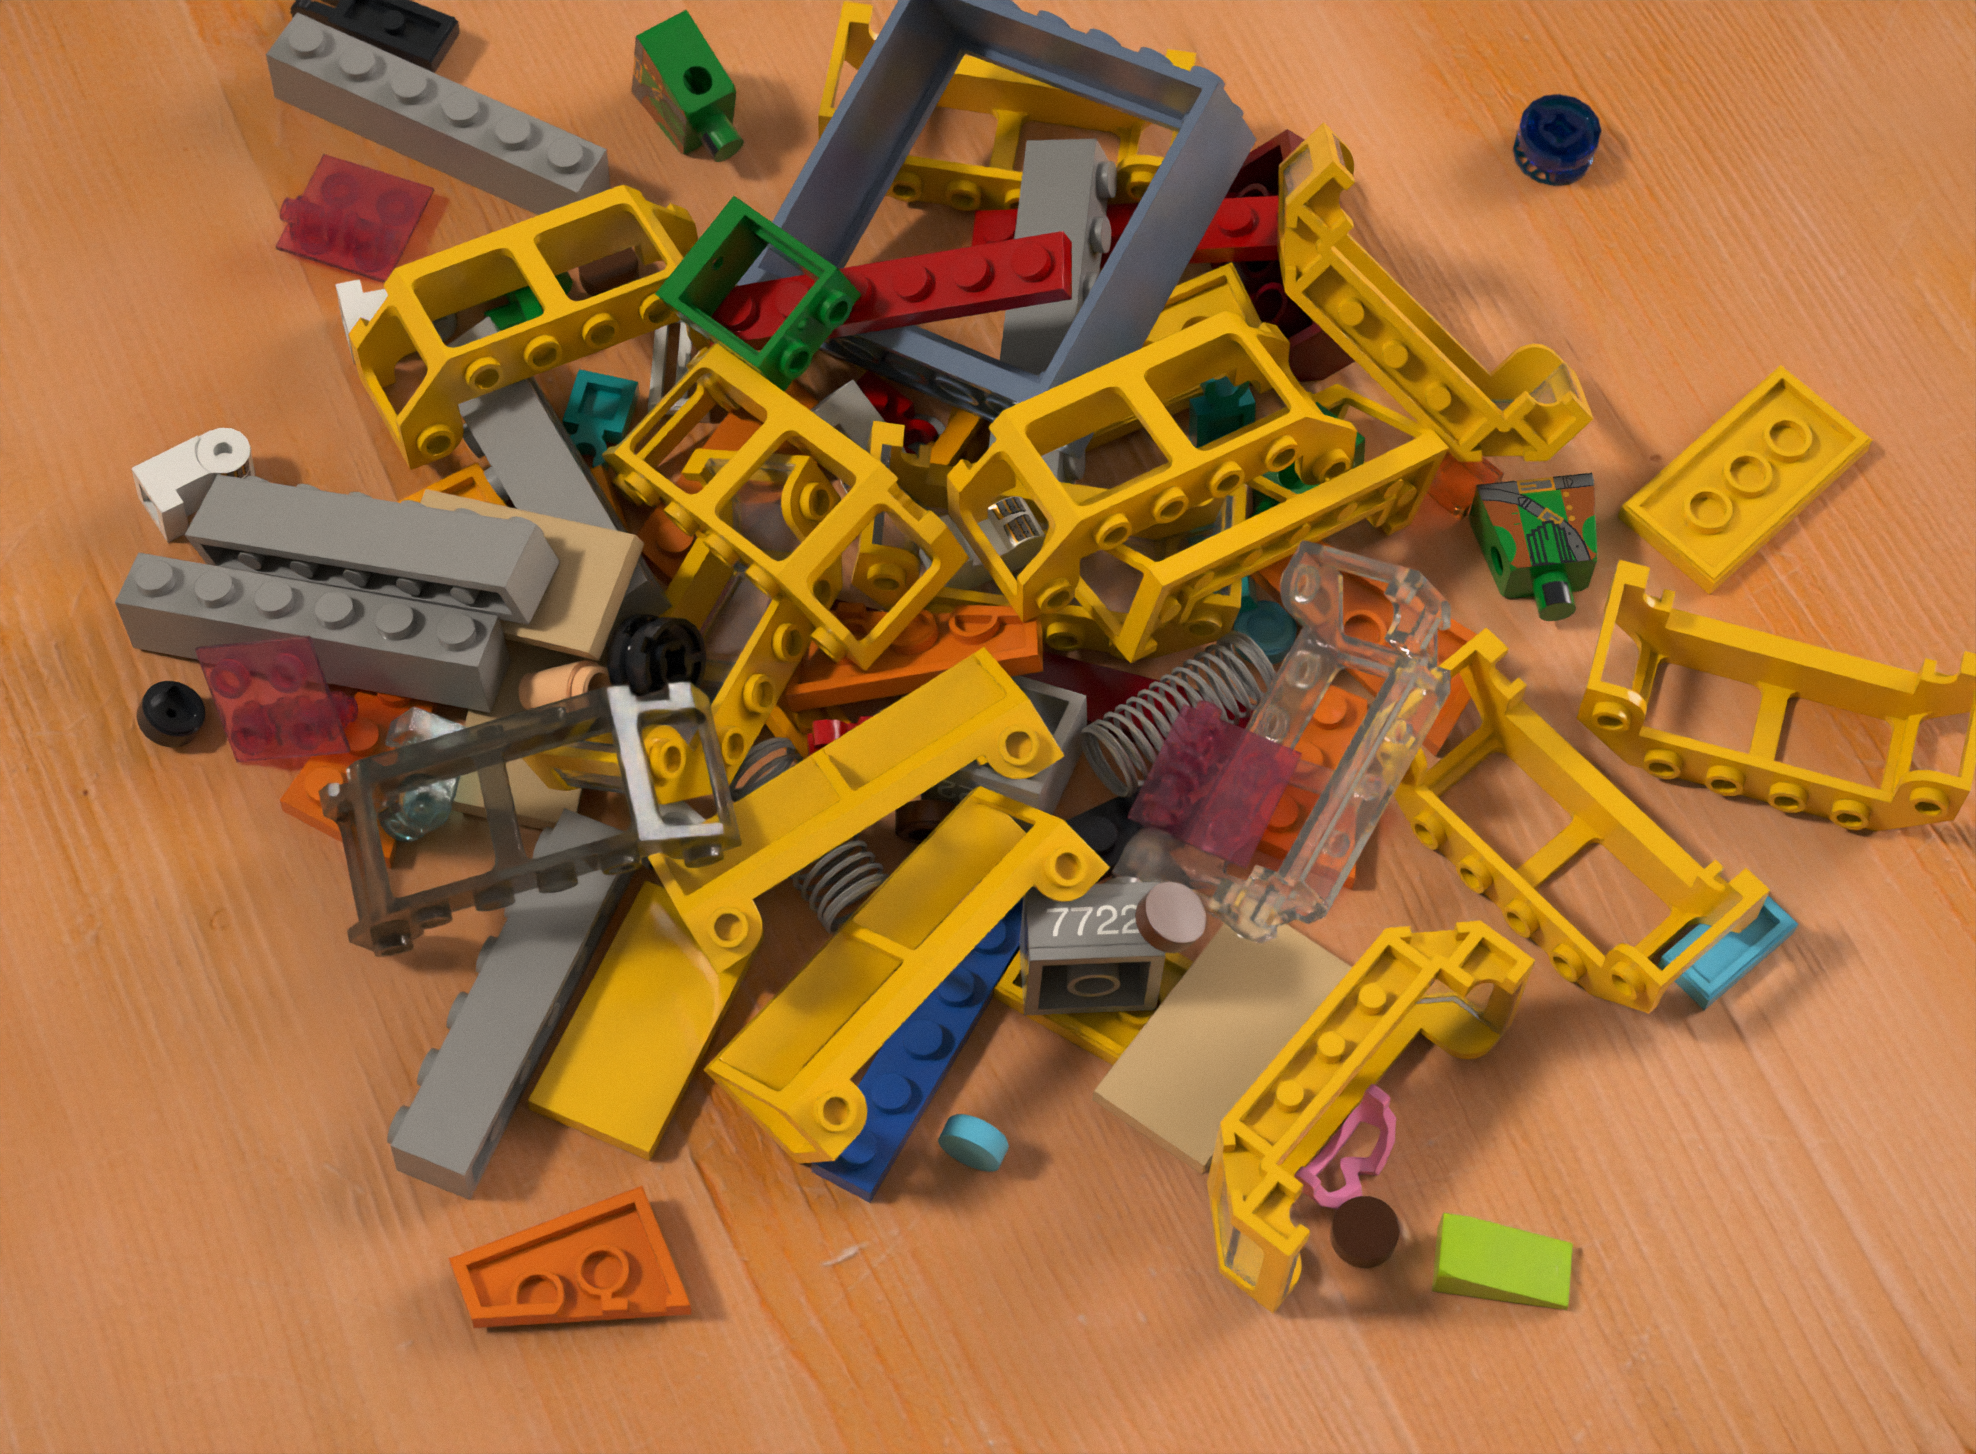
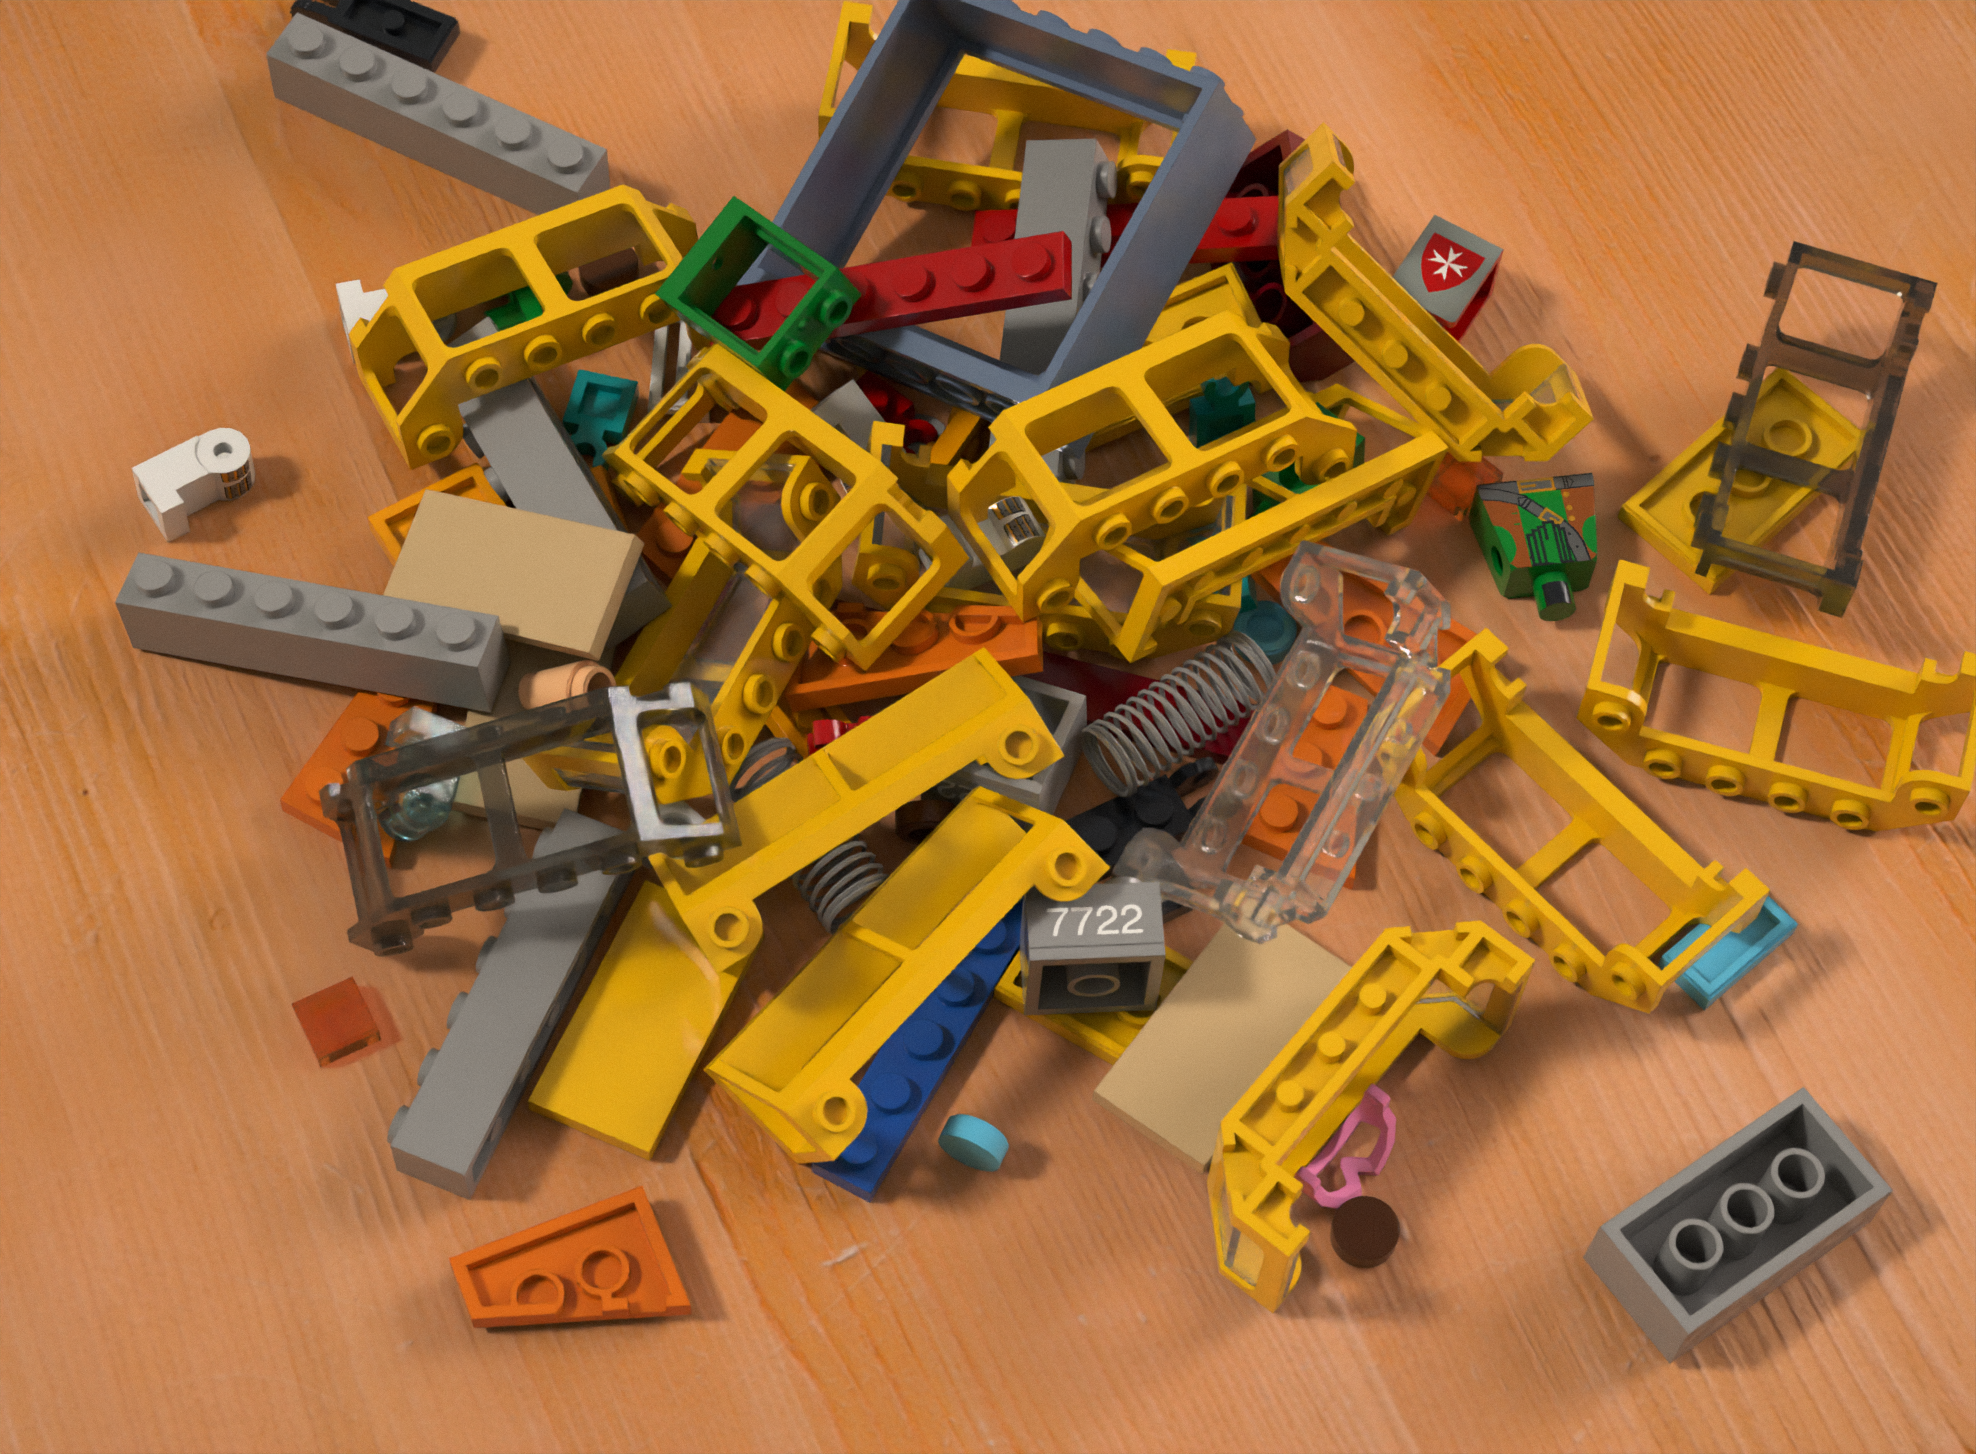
(170, 714): black tile -> none
(276, 699): clear pink hinge -> none
(336, 1021): none -> clear orange tile
(353, 218): clear pink hinge -> none
(375, 546): light grey brick -> none
(655, 654): black wheel -> none
(686, 88): green torso -> none
(1171, 917): tile -> none
(1214, 784): clear pink hinge -> none
(1450, 274): none -> piece
(1501, 1263): lime slope -> none
(1541, 136): clear blue wheel -> none
(1736, 1224): none -> light grey brick
(1854, 488): none -> clear smoke windscreen

